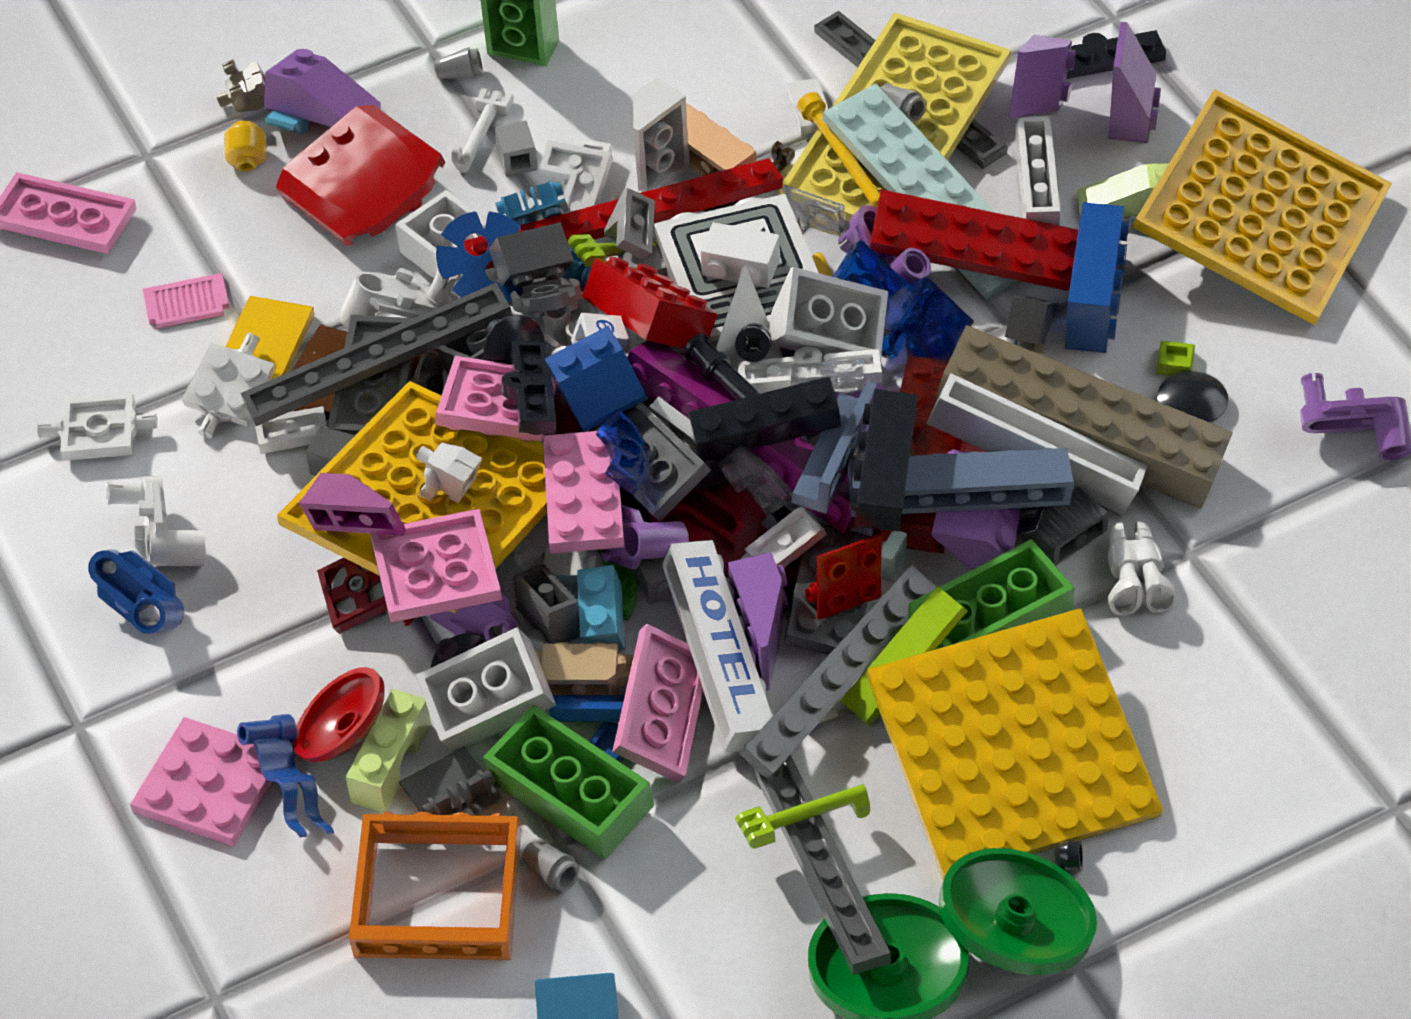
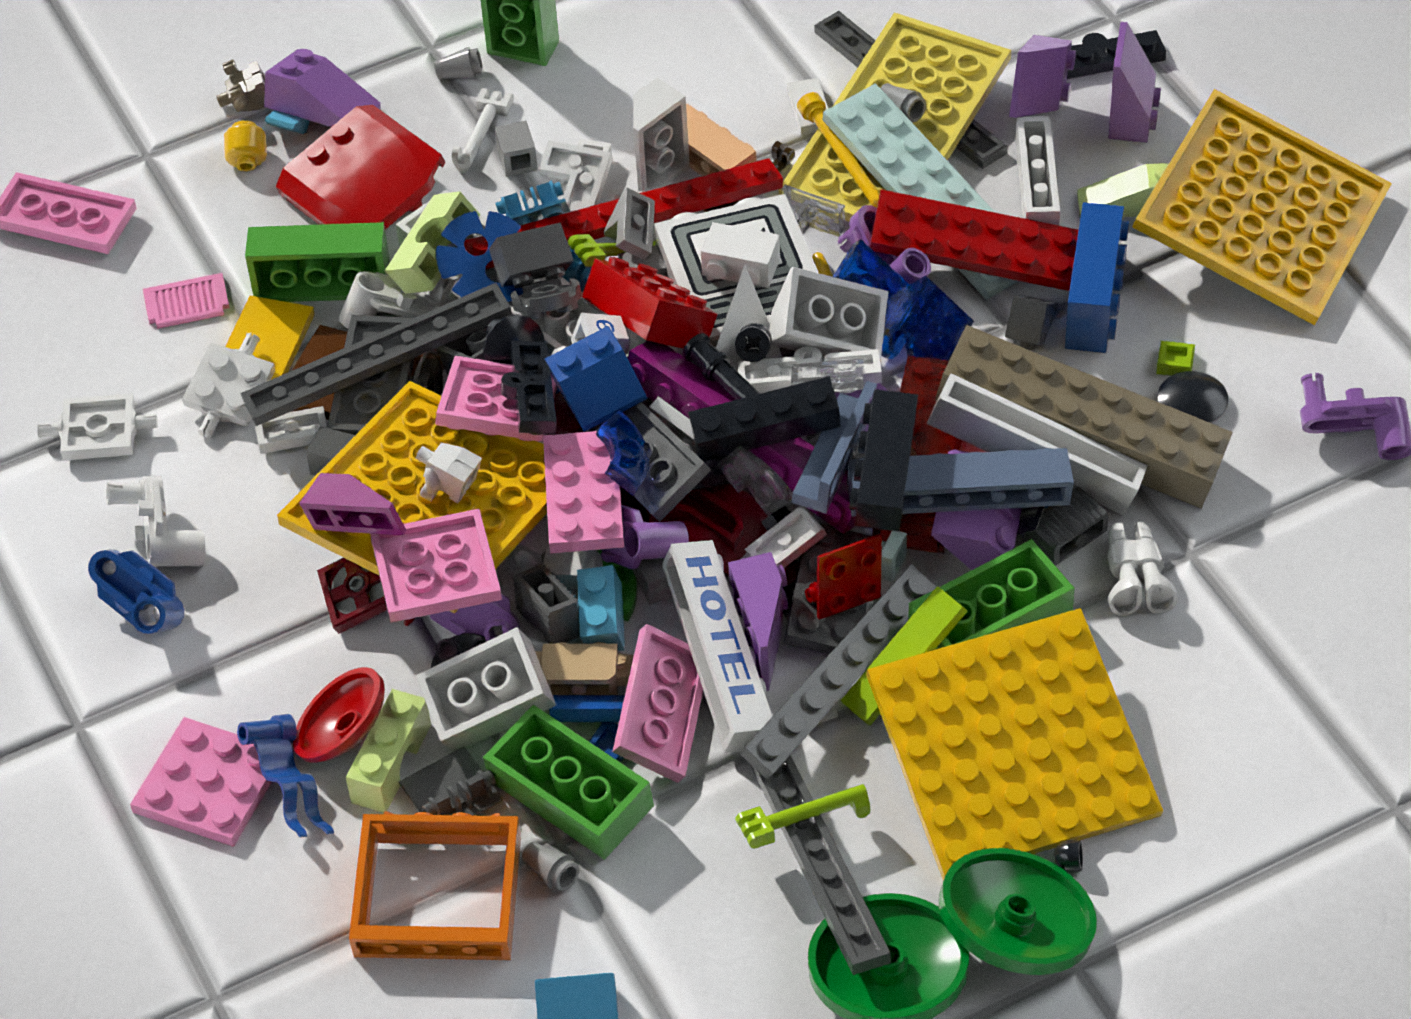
(313, 260): none -> bright green brick
(415, 262): none -> yellowish green arch

